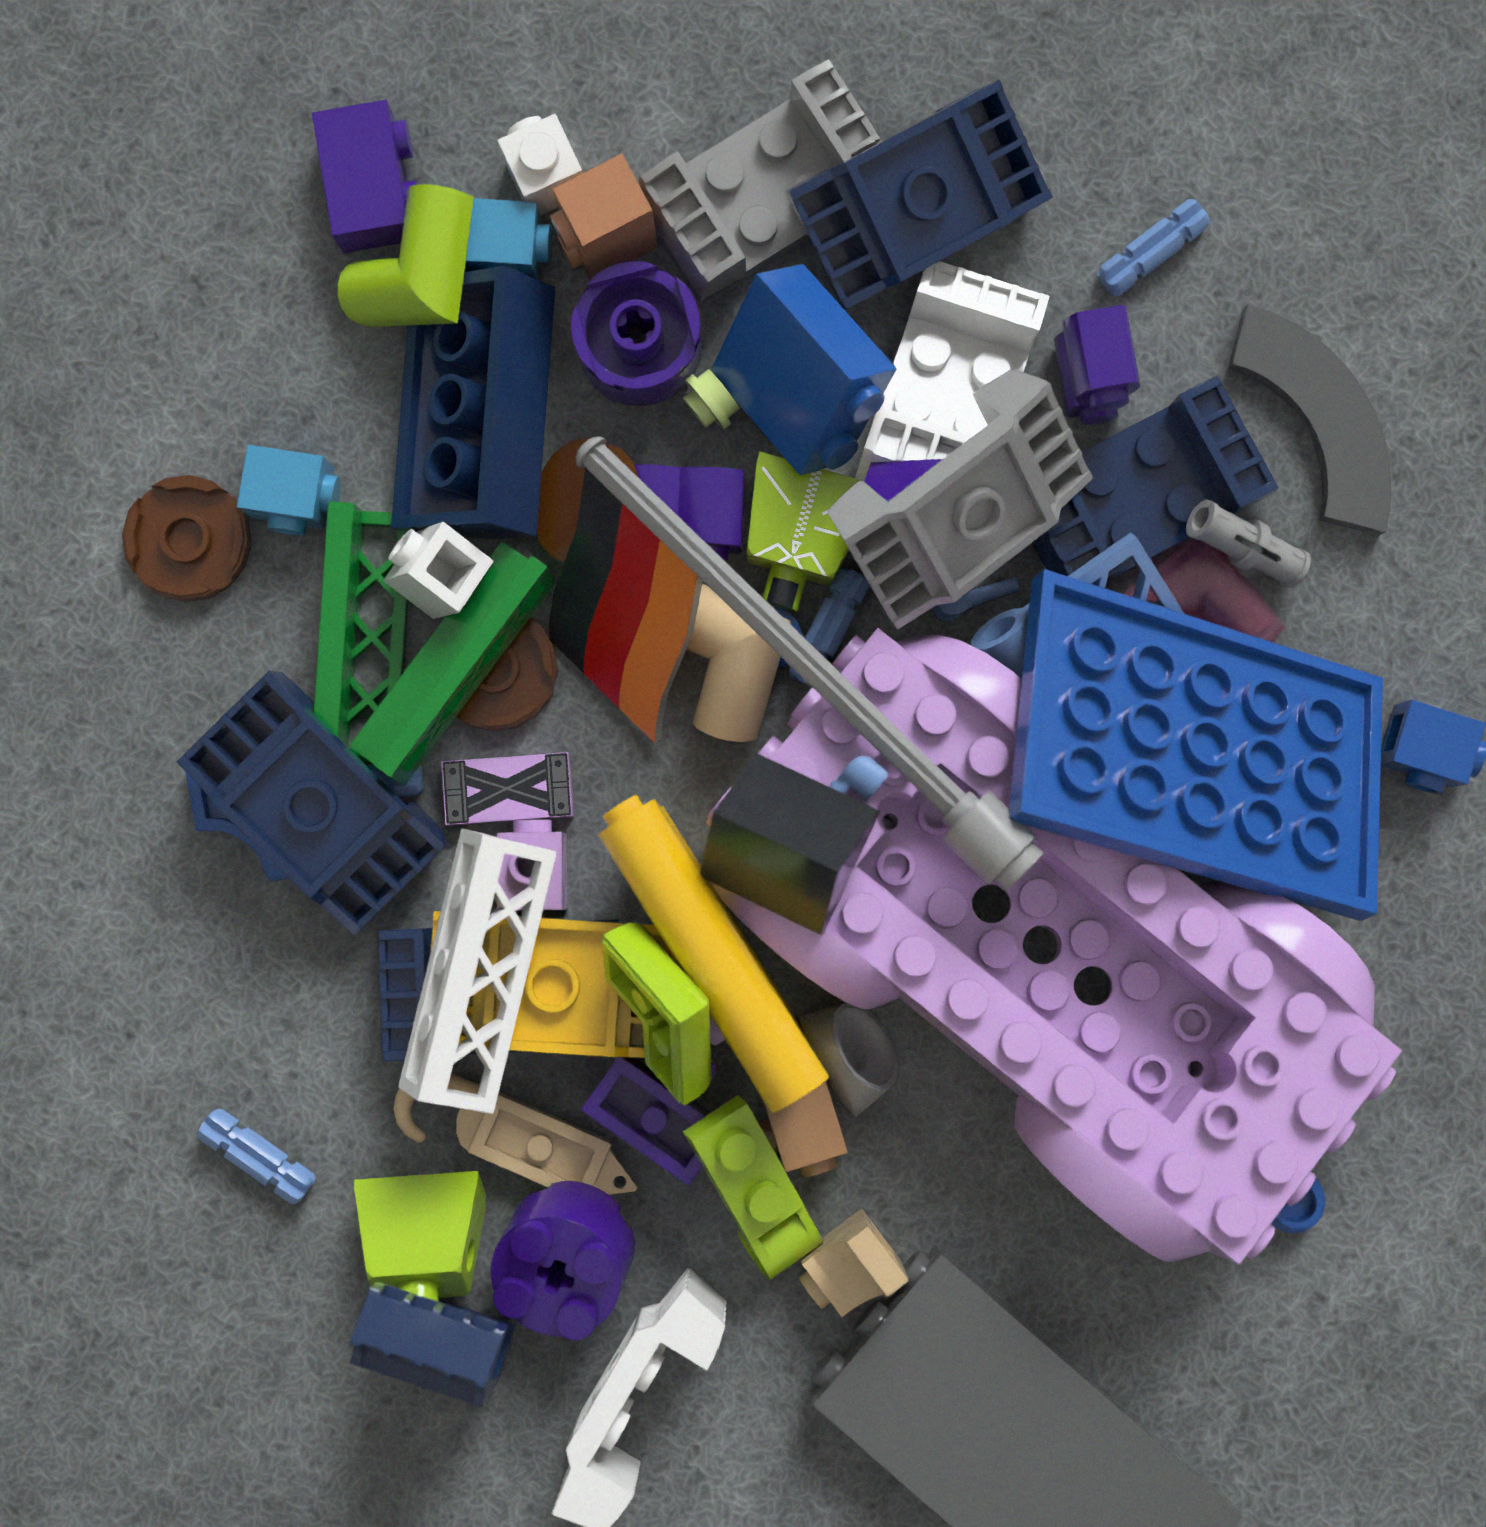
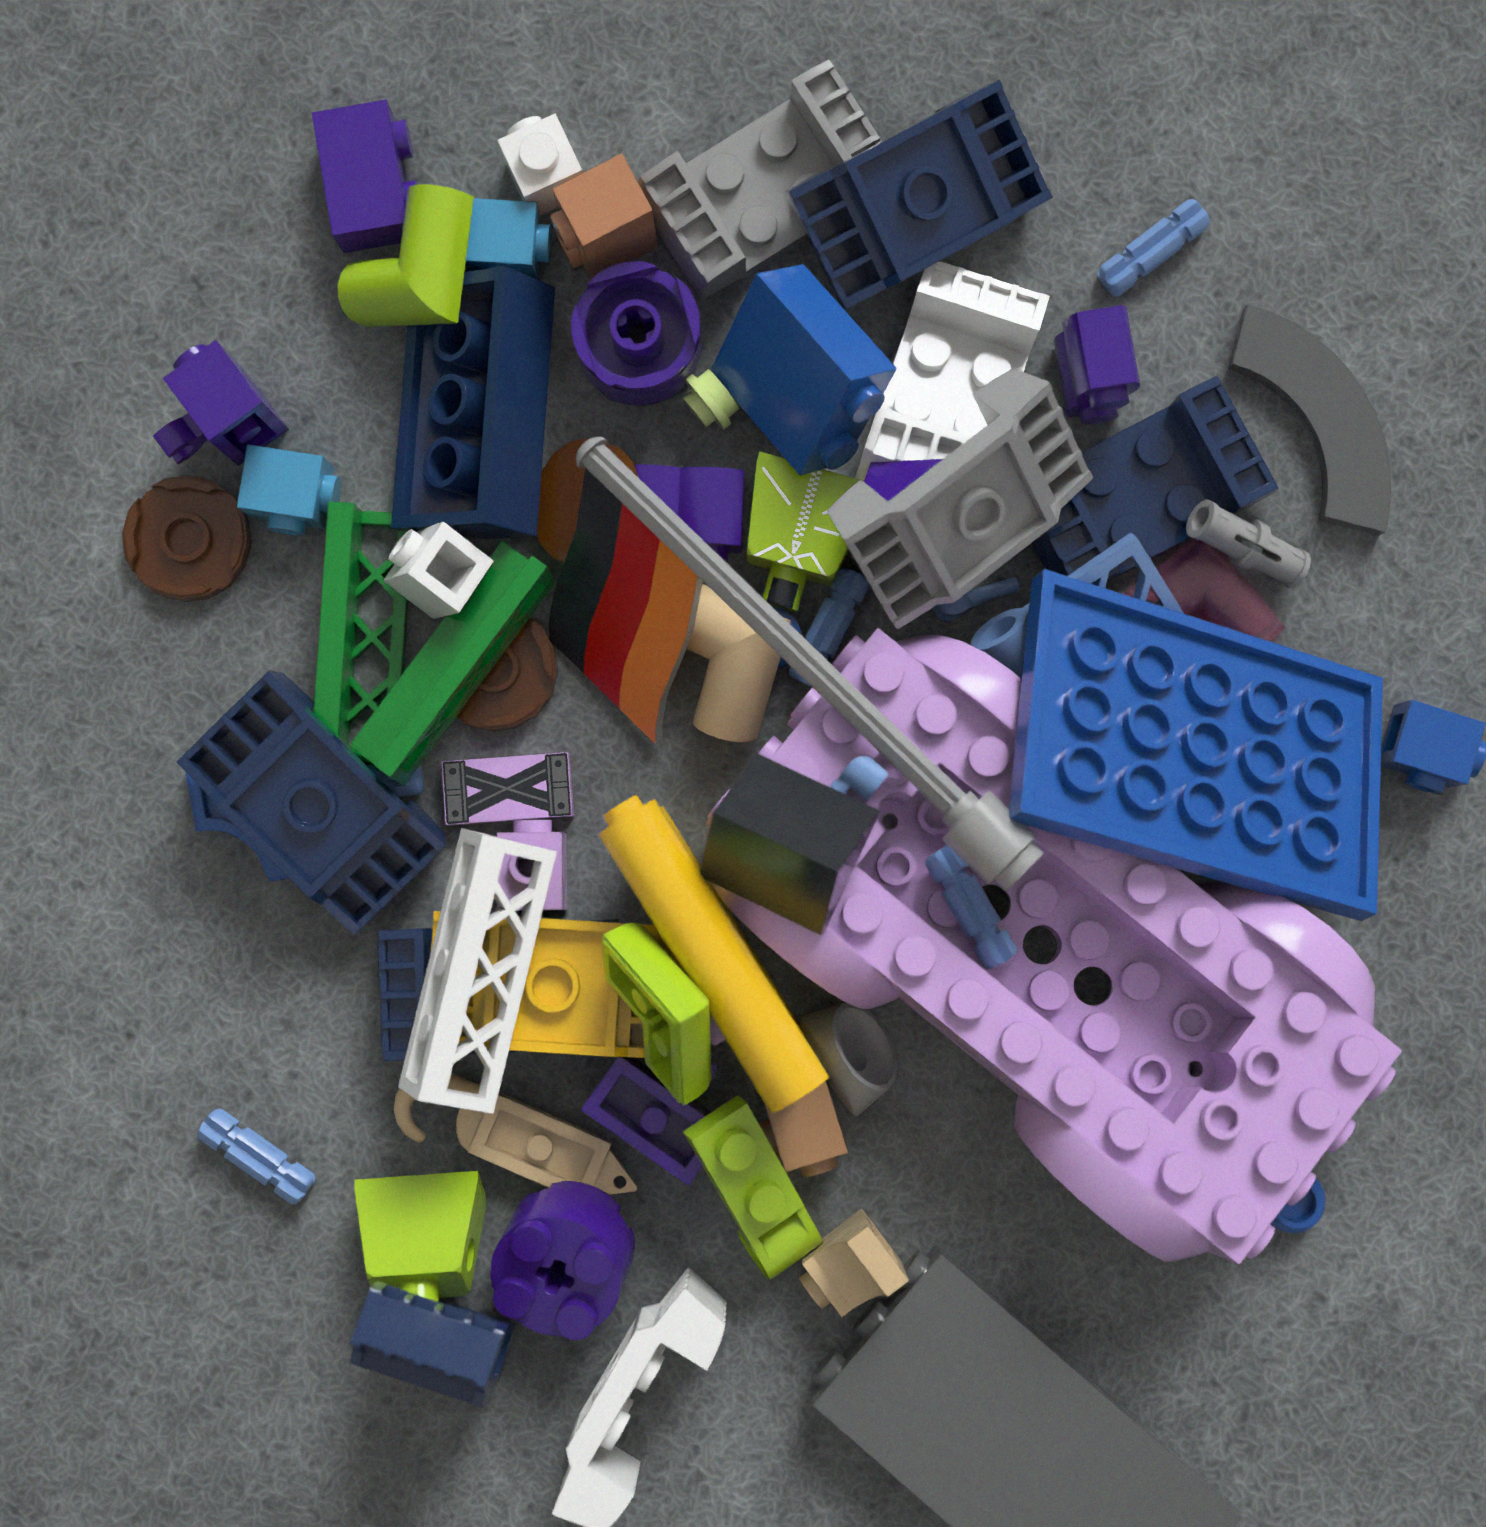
(220, 407): none -> dark purple brick
(971, 907): none -> medium blue axle

